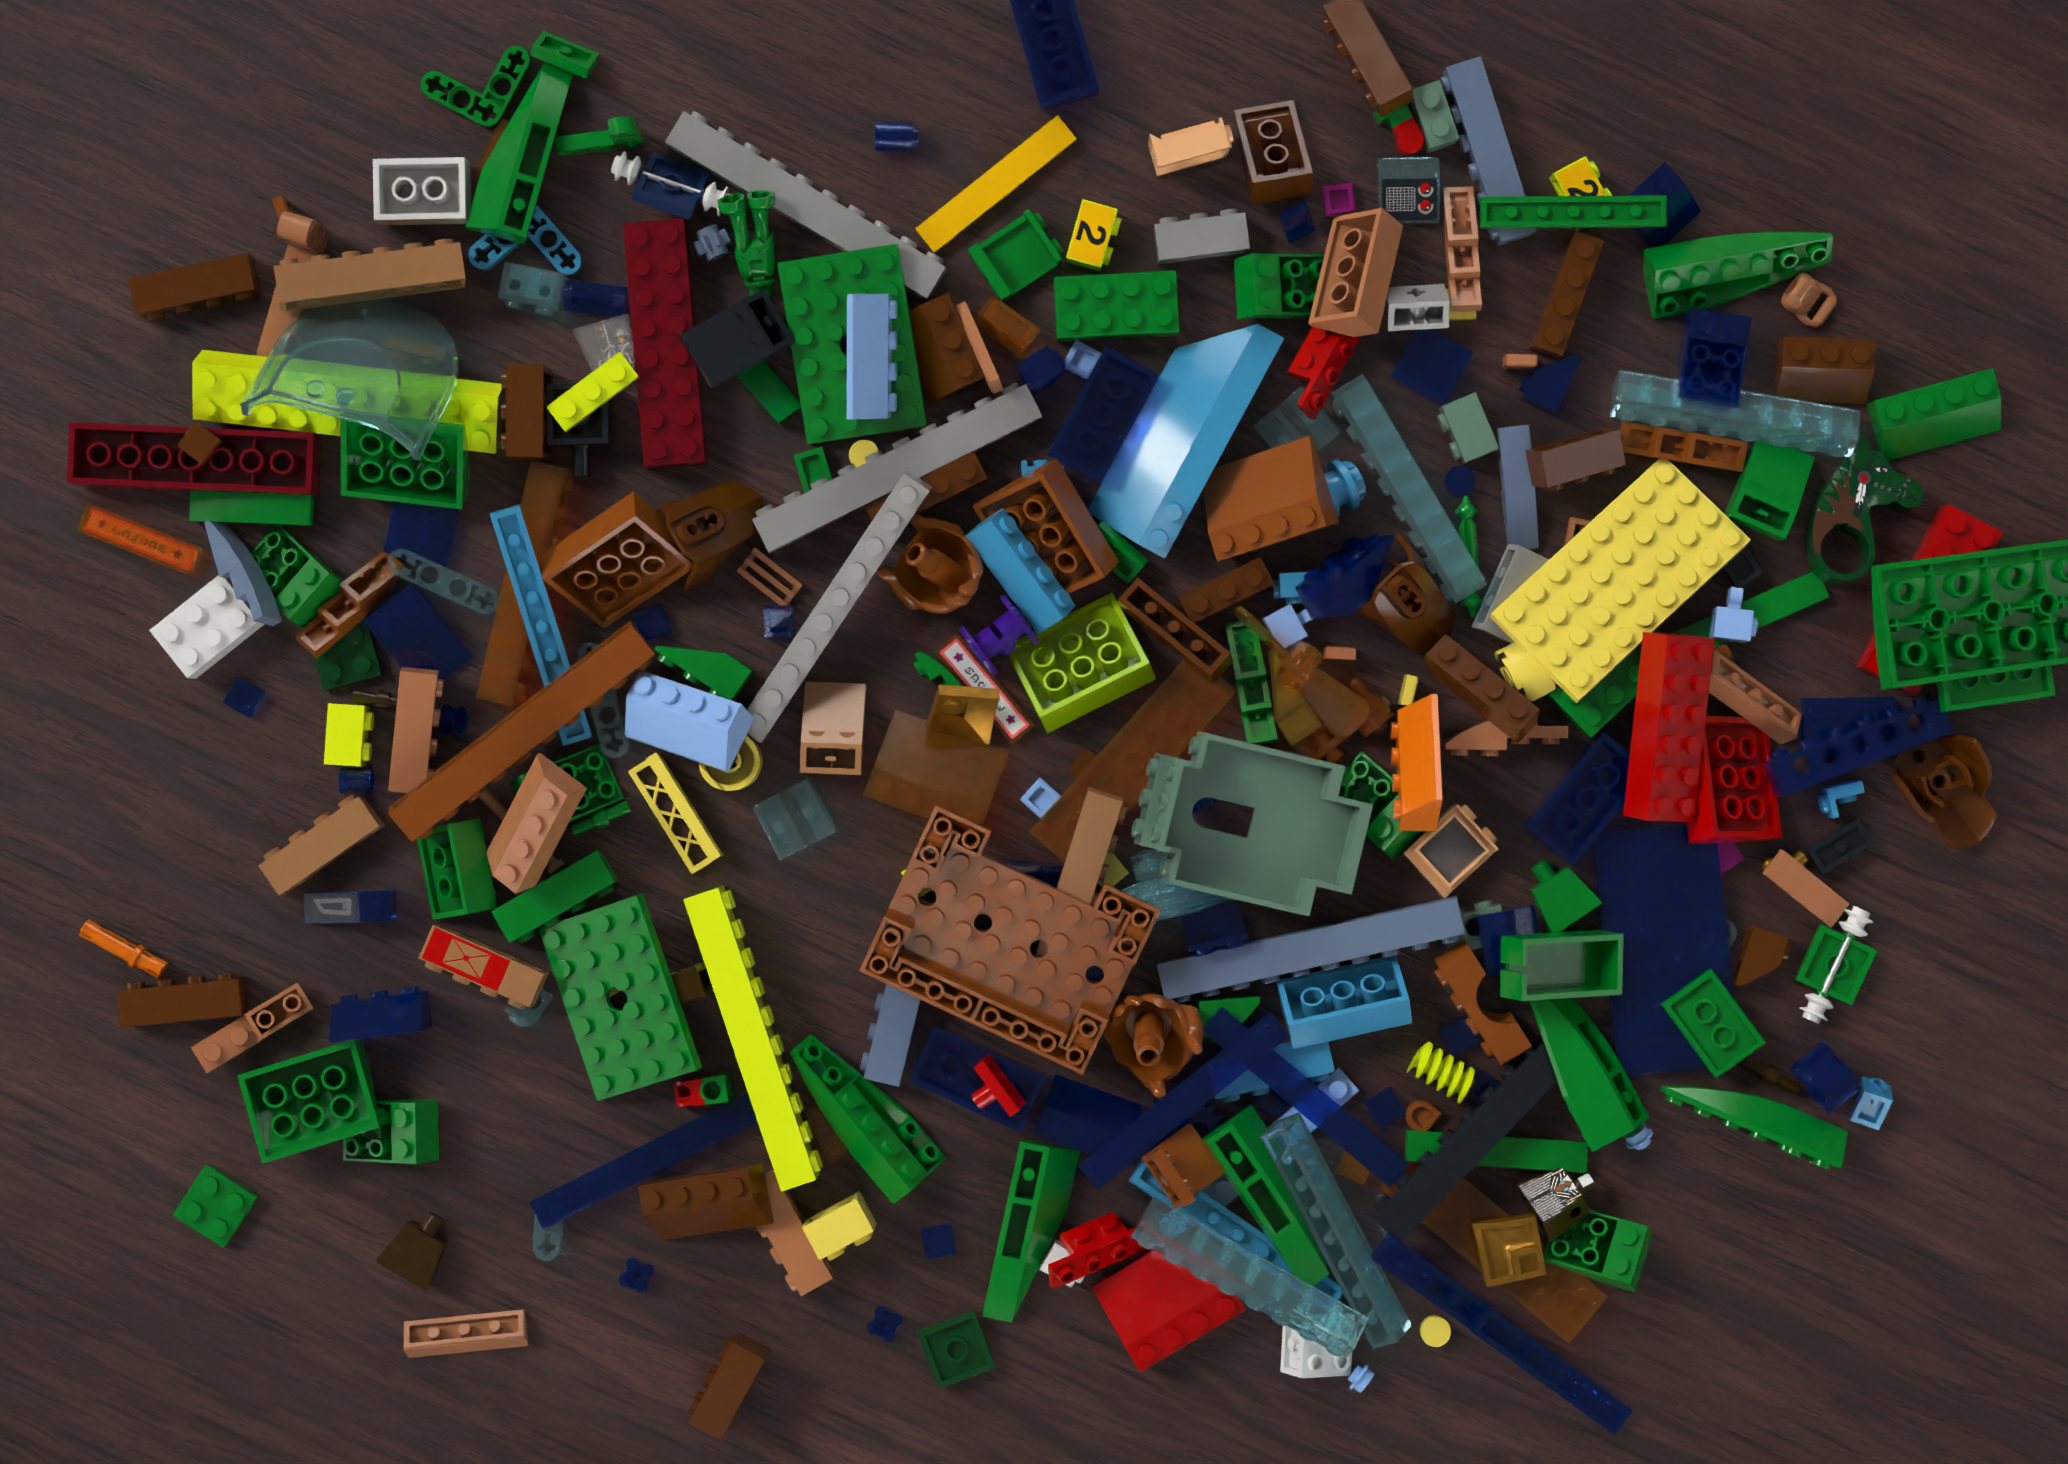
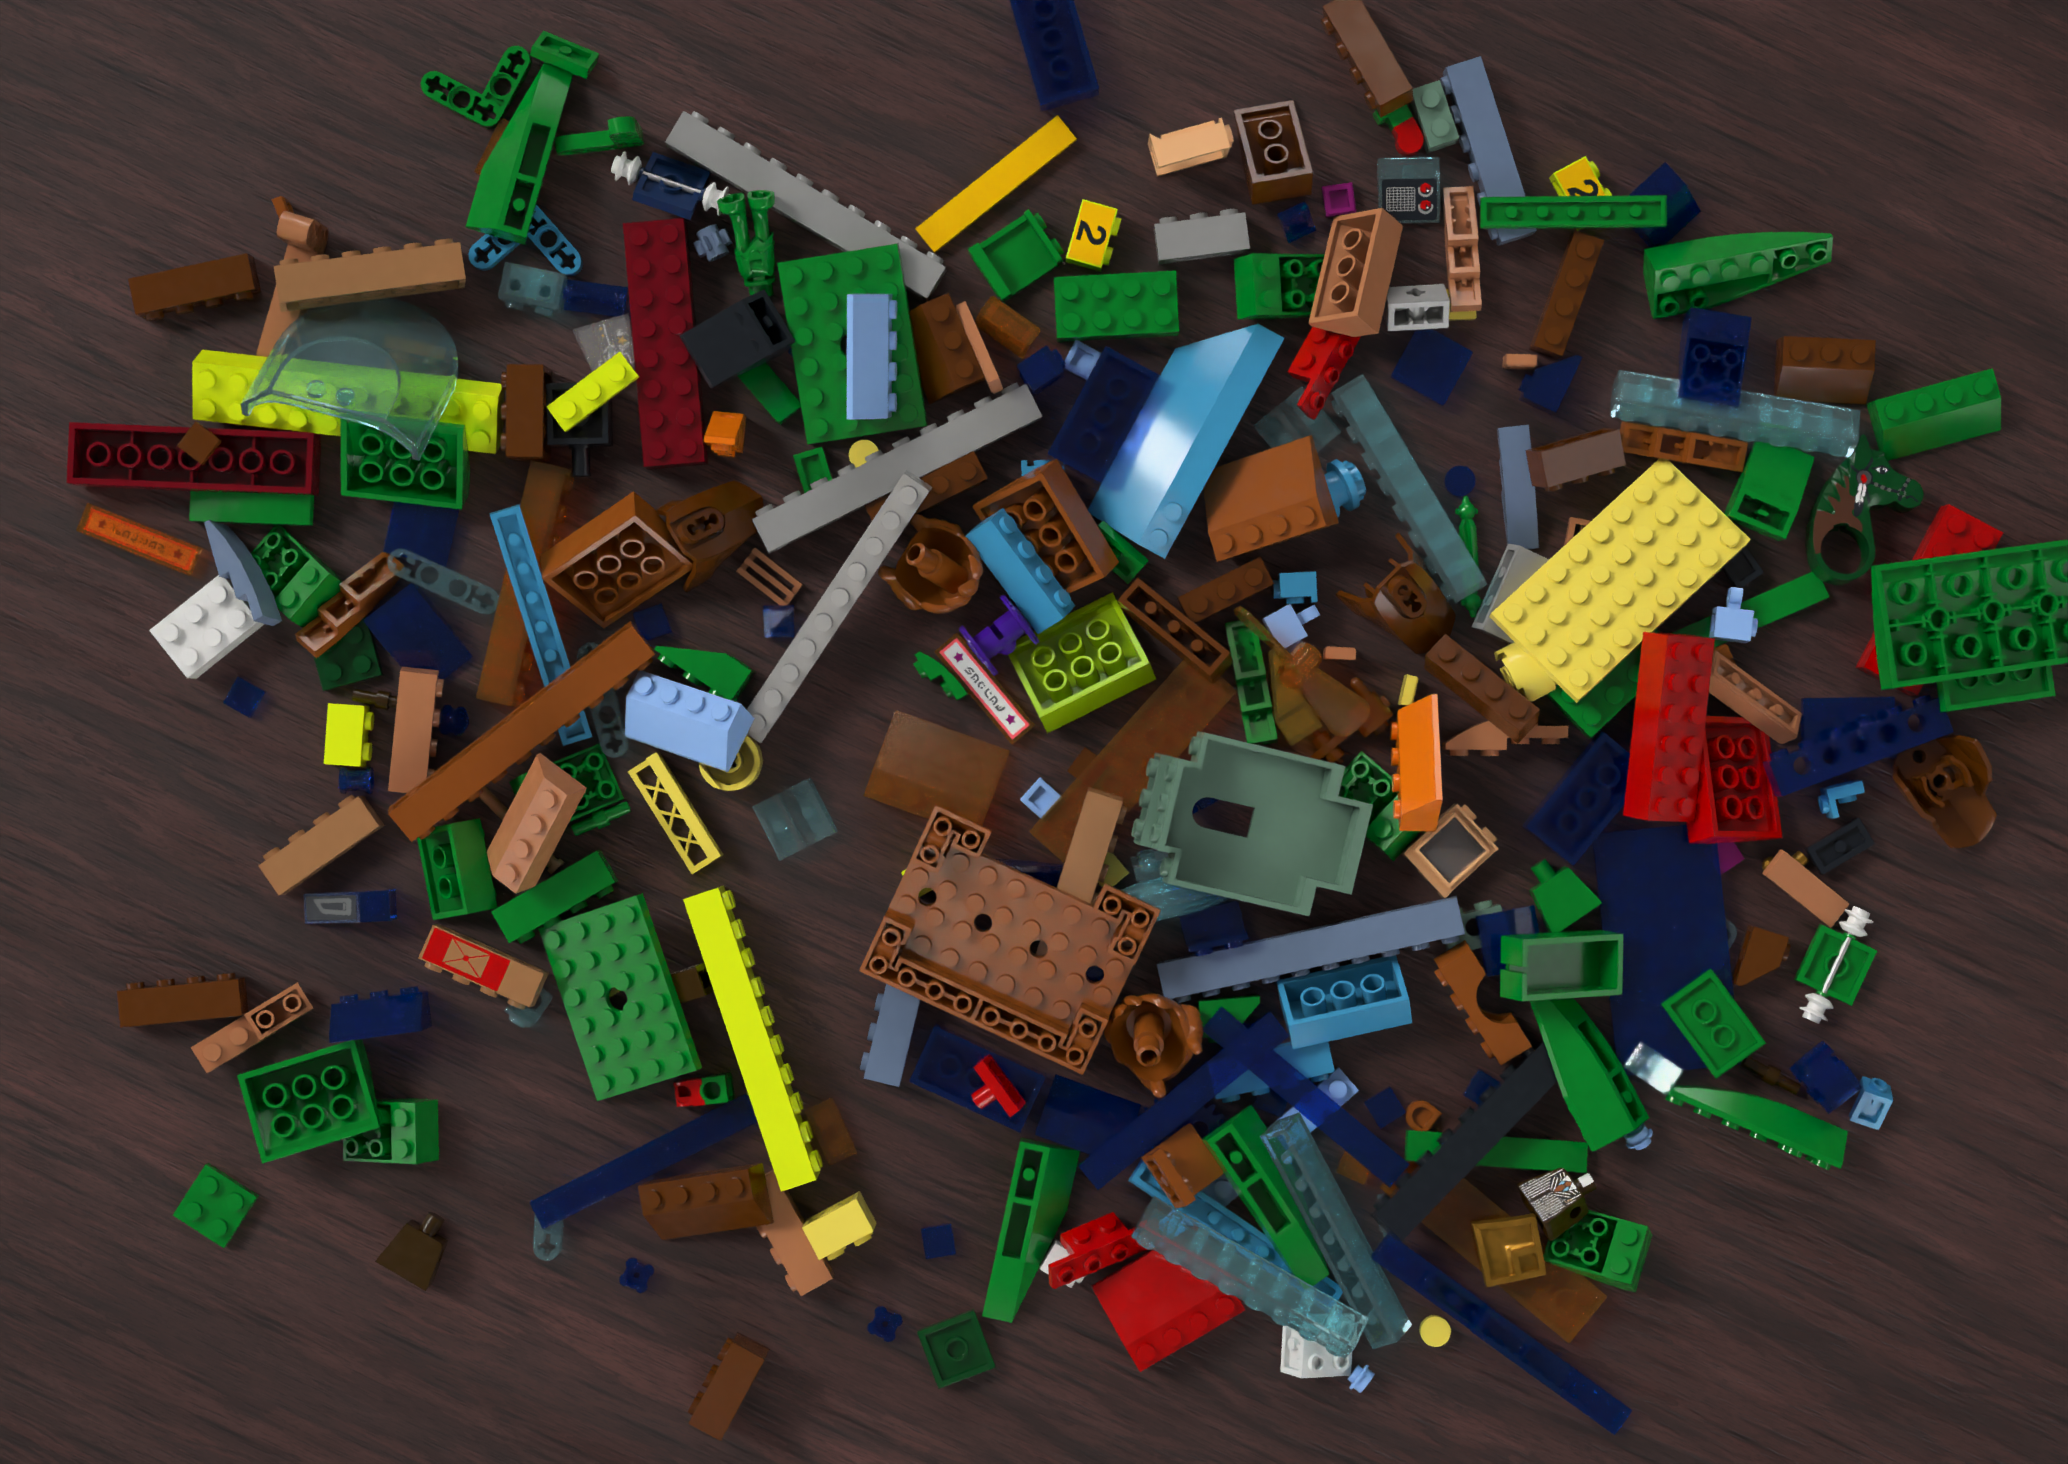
(129, 952): orange pin -> none
(421, 191): white brick -> none
(465, 1333): nougat slope -> none
(726, 433): none -> orange slope
(833, 728): medium nougat slope -> none
(867, 1121): green wedge -> none
(895, 136): clear blue brick -> none
(964, 712): pearl gold plate -> none
(1345, 577): clear blue slope -> none
(1443, 1071): neon yellow piece -> none
(1457, 1036): clear blue tile -> none
(1467, 429): sand green brick -> none
(1654, 1068): none -> clear light blue bracket
(1802, 295): nougat piece -> none

